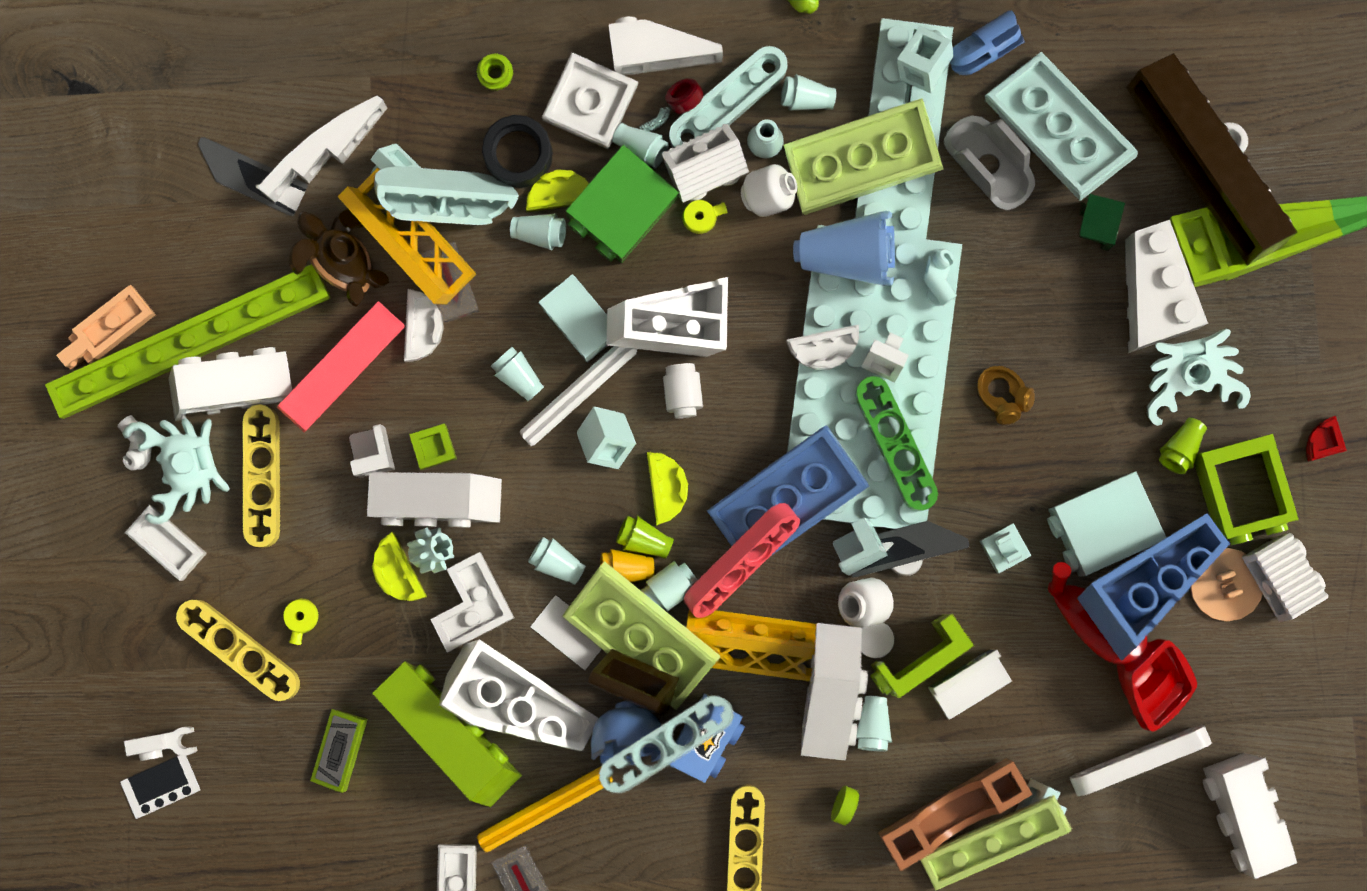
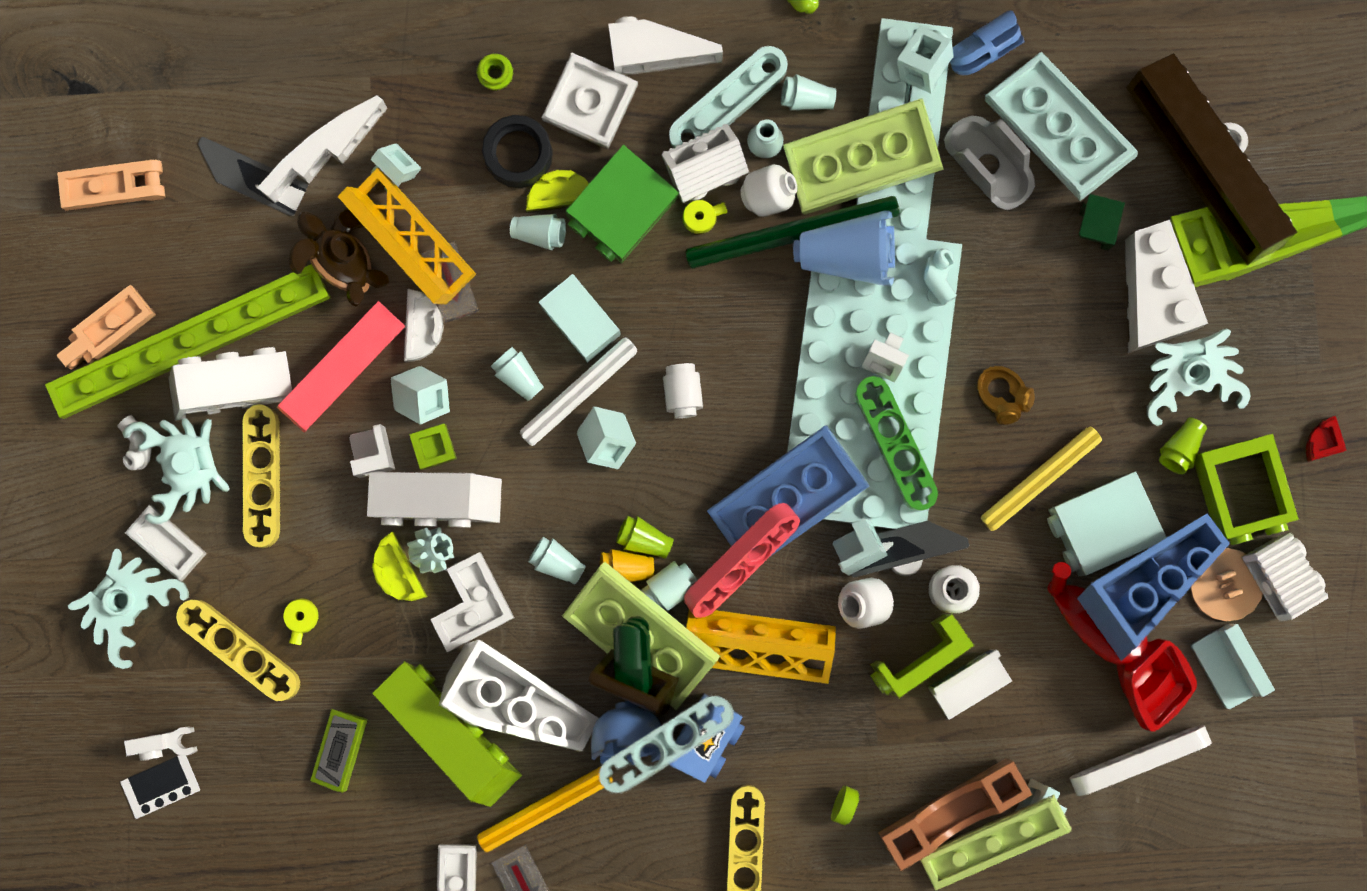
(110, 185): none -> light nougat plate
(120, 600): none -> light aqua animal
(420, 394): none -> light aqua panel
(442, 195): light aqua brick -> none
(564, 635): white sticker -> none
(633, 654): none -> dark green arm
(642, 143): light aqua cone -> none
(662, 112): light aqua leg -> none
(668, 486): neon yellow tile -> none
(673, 321): white wedge -> none
(684, 95): dark red tile -> none
(781, 234): none -> dark green axle
(826, 348): white tile -> none
(833, 693): white wedge -> none
(874, 725): light aqua cone -> none
(877, 640): white tile -> none
(965, 582): none -> white head
(1005, 548): light aqua tile -> none
(1041, 478): none -> light yellow axle
(1231, 666): none -> light aqua panel
(1249, 815): white wedge -> none

